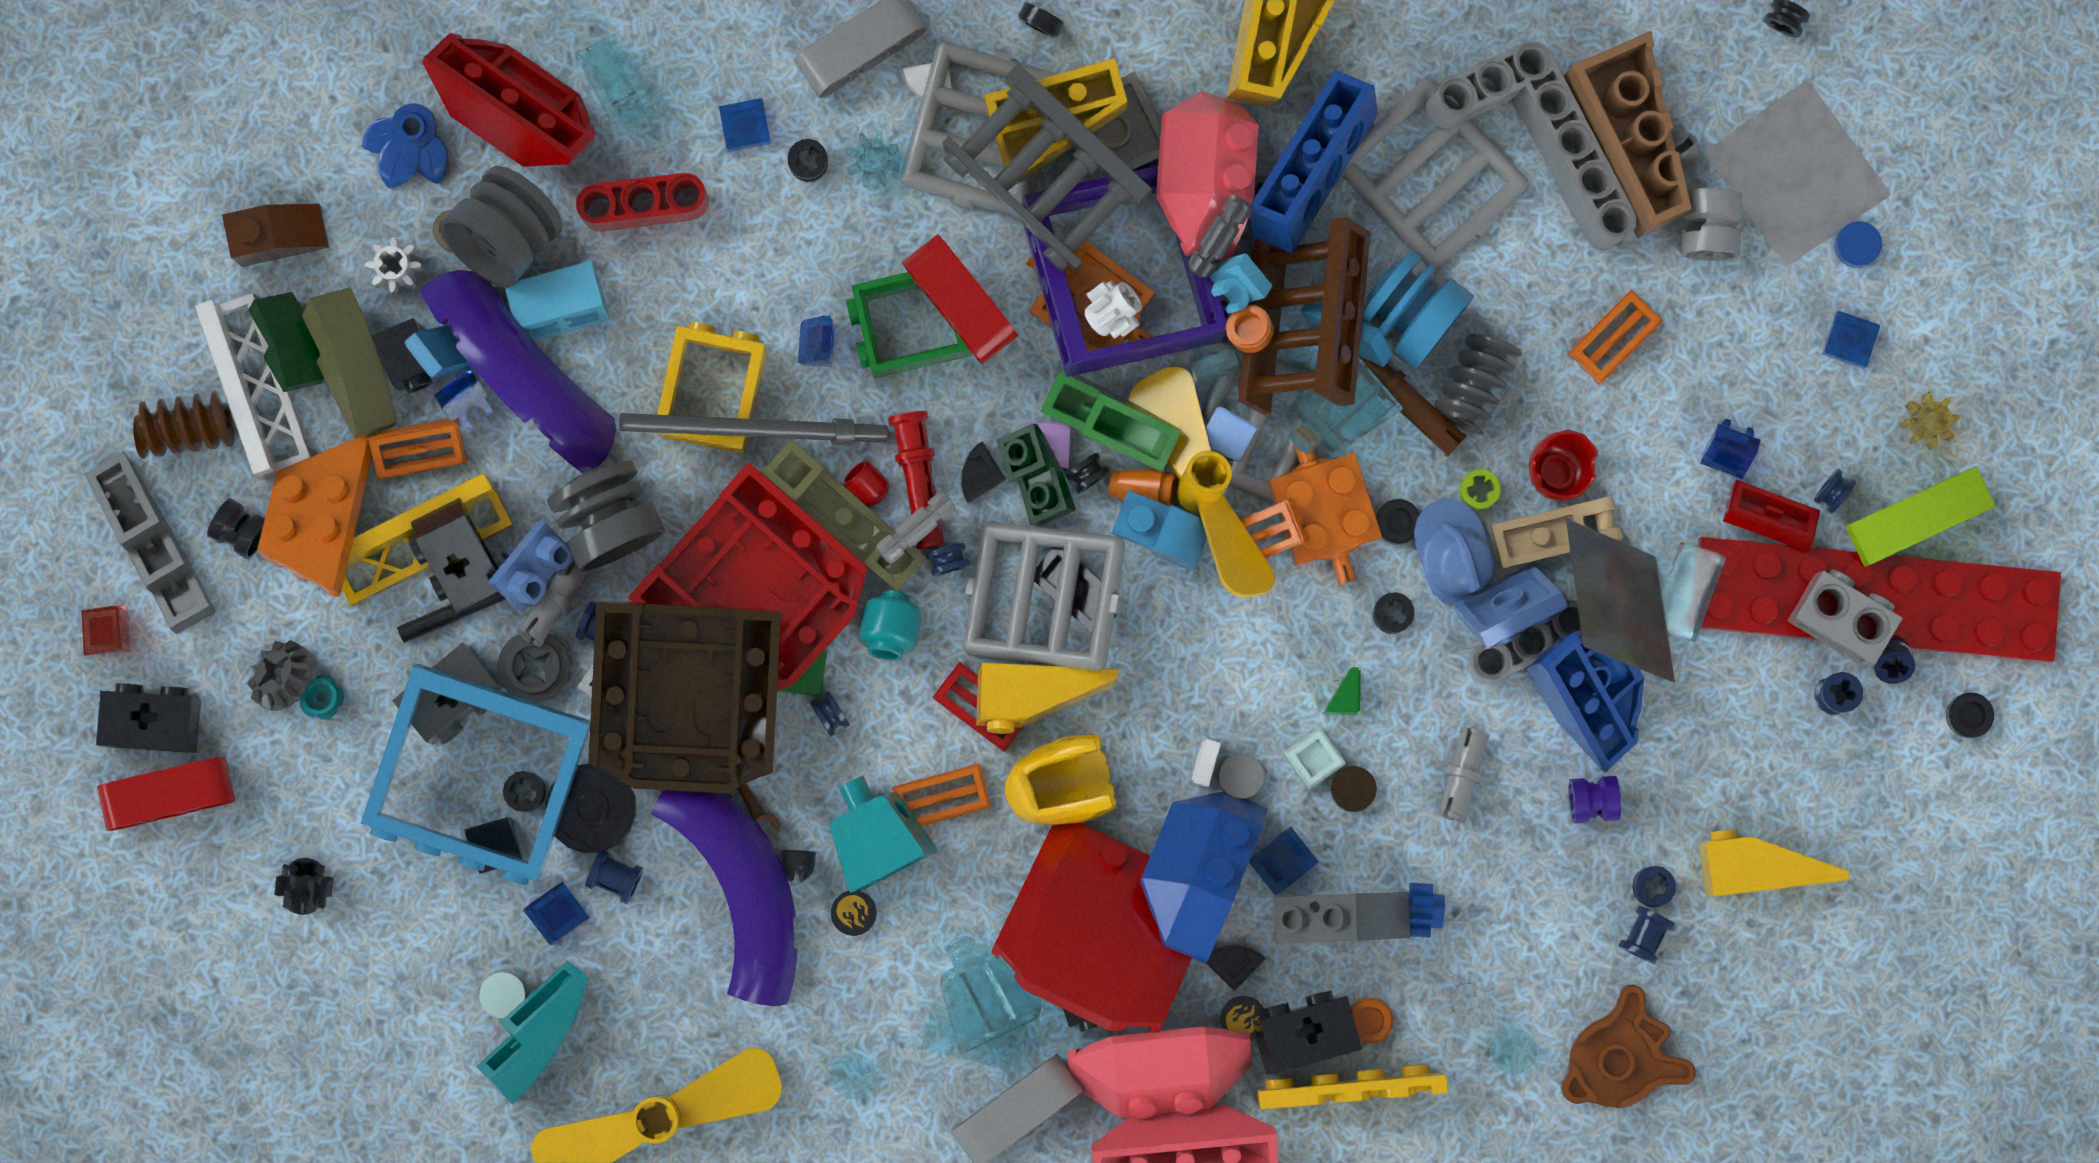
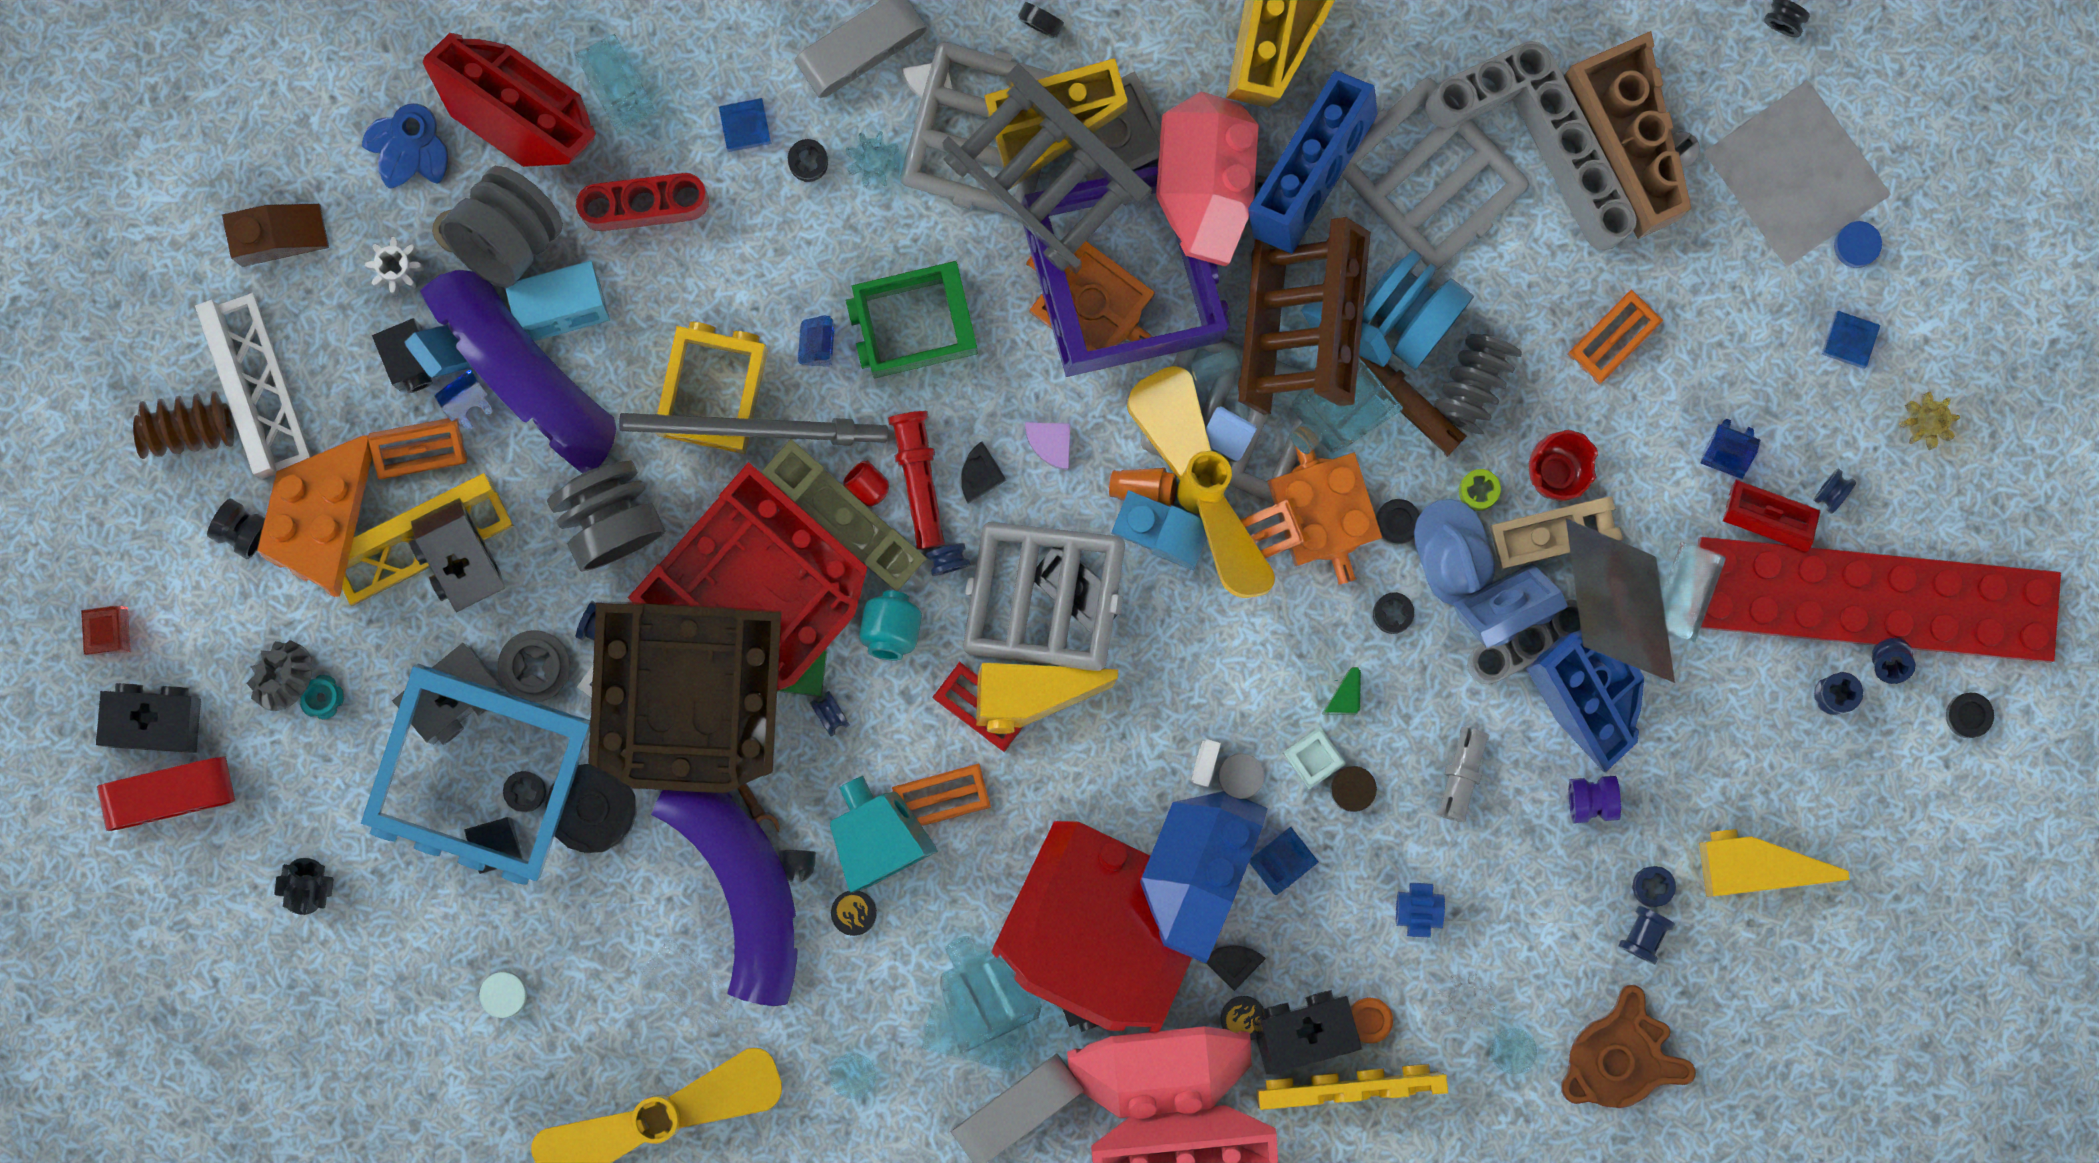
(149, 542): dark grey slope -> none
(290, 345): dark green slope -> none
(350, 361): olive slope -> none
(443, 617): black bar -> none
(530, 566): medium blue hips -> none
(535, 1032): teal slope -> none
(553, 604): light grey pin -> none
(556, 913): clear blue slope -> none
(614, 877): dark blue bush -> none
(916, 527): light grey axle -> none
(959, 299): red beam -> none
(1036, 470): dark green slope -> none
(1062, 782): yellow hair -> none
(1087, 473): black bush -> none
(1111, 420): green slope -> none
(1113, 309): white gear -> none
(1219, 236): dark grey axle -> none
(1239, 282): medium azure tile -> none
(1250, 329): orange tile -> none
(1341, 917): dark grey window -> none
(1711, 225): light grey wheel -> none
(1841, 629): light grey brick -> none
(1920, 516): lime slope -> none

